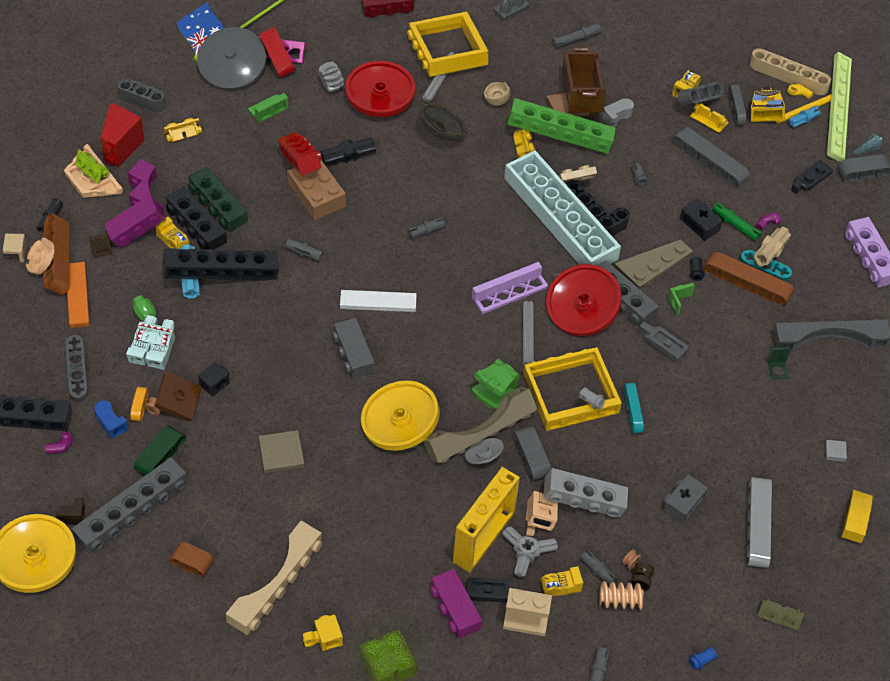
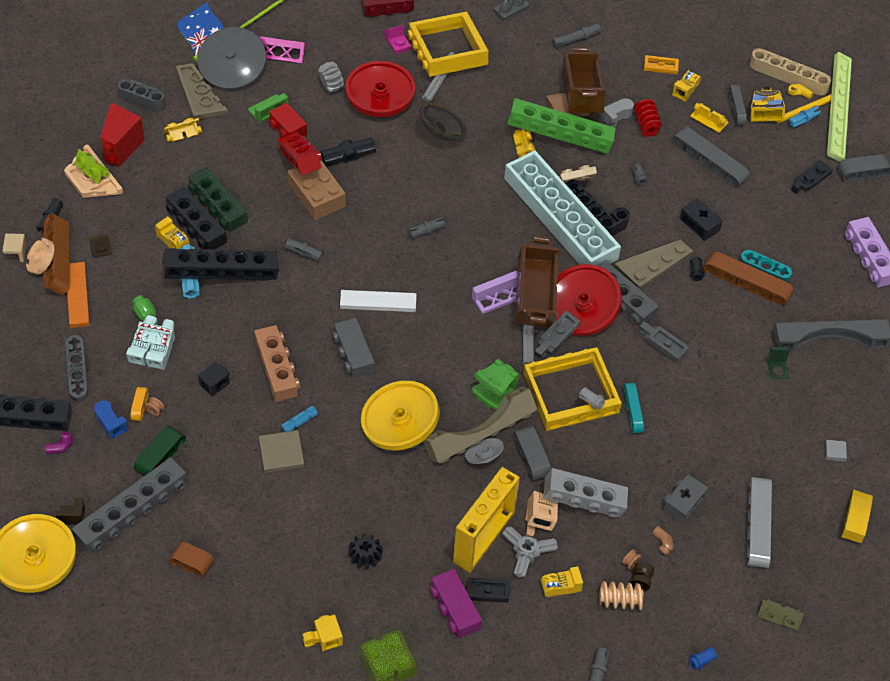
(135, 221): magenta brick -> none
(141, 178): magenta arch -> none
(177, 396): reddish brown plate -> none
(198, 93): none -> dark tan wing
(249, 609): tan arch -> none
(271, 351): none -> nougat brick
(277, 52): red beam -> none
(287, 121): none -> red brick
(299, 419): none -> dark azure axle
(365, 558): none -> black gear
(396, 39): none -> dark pink slope
(497, 93): tan hair -> none
(527, 612): tan panel -> none
(537, 283): none -> reddish brown container
(557, 334): none -> dark grey hinge
(598, 567): dark grey pin -> none
(648, 117): none -> red piece
(661, 66): none -> light orange tile
(665, 538): none -> nougat arm
(679, 292): bright green bracket -> none
(700, 93): dark grey beam -> none
(736, 221): green pin -> none
(765, 219): magenta arm -> none
(772, 246): tan piece -> none
(872, 143): clear light blue cone -> none

